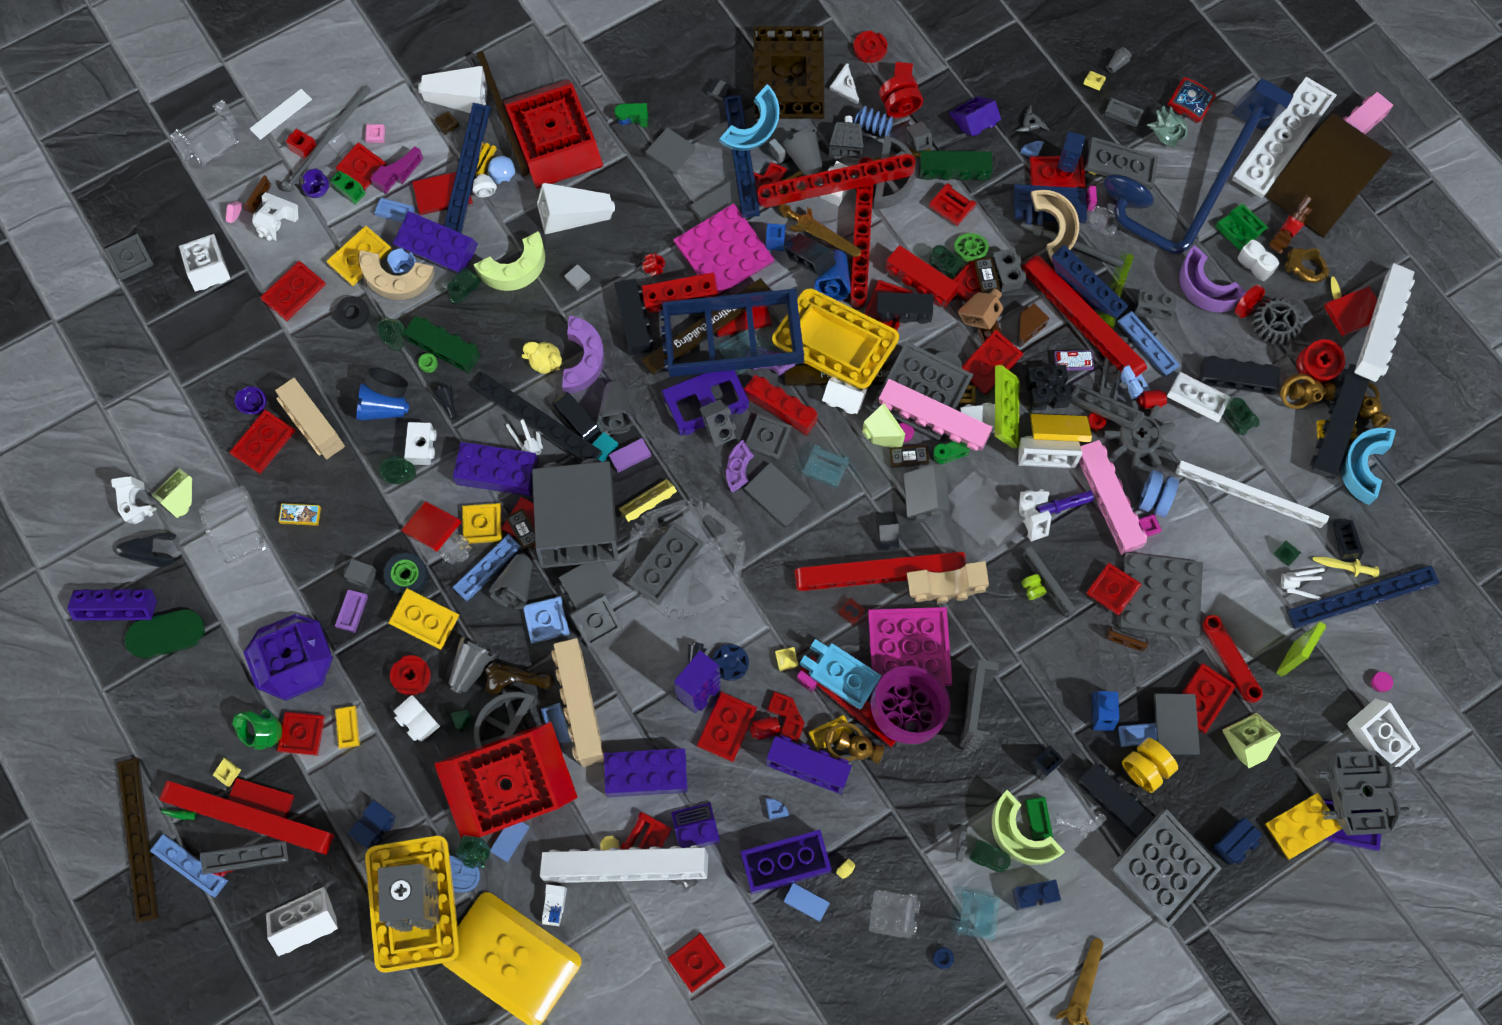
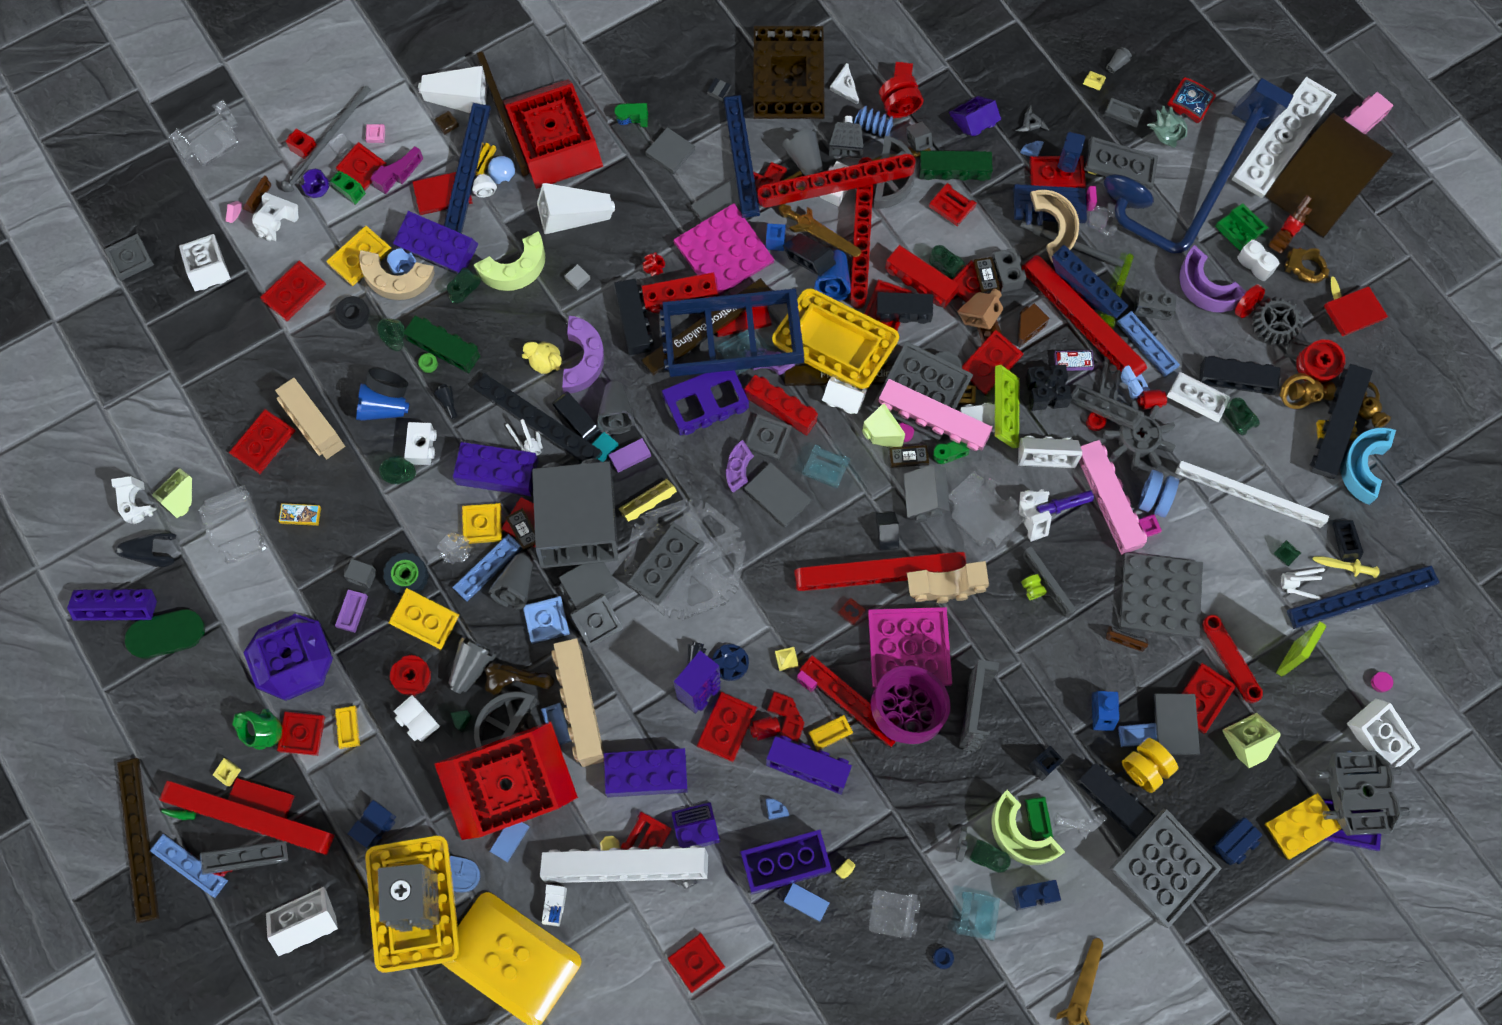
(250, 400): dark purple hair -> none
(280, 114): white sticker -> none
(392, 210): medium blue tile -> none
(431, 526): red tile -> none
(473, 851): clear green brick -> none
(717, 422): dark grey brick -> none
(757, 135): medium azure brick -> none
(777, 150): light grey tile -> none
(841, 673): medium azure tile -> none
(853, 744): pearl gold piece -> none
(870, 47): red tile -> none
(971, 247): bright green wheel -> none
(1060, 427): yellow tile -> none
(1113, 589): red tile -> none
(1385, 323): white brick -> none

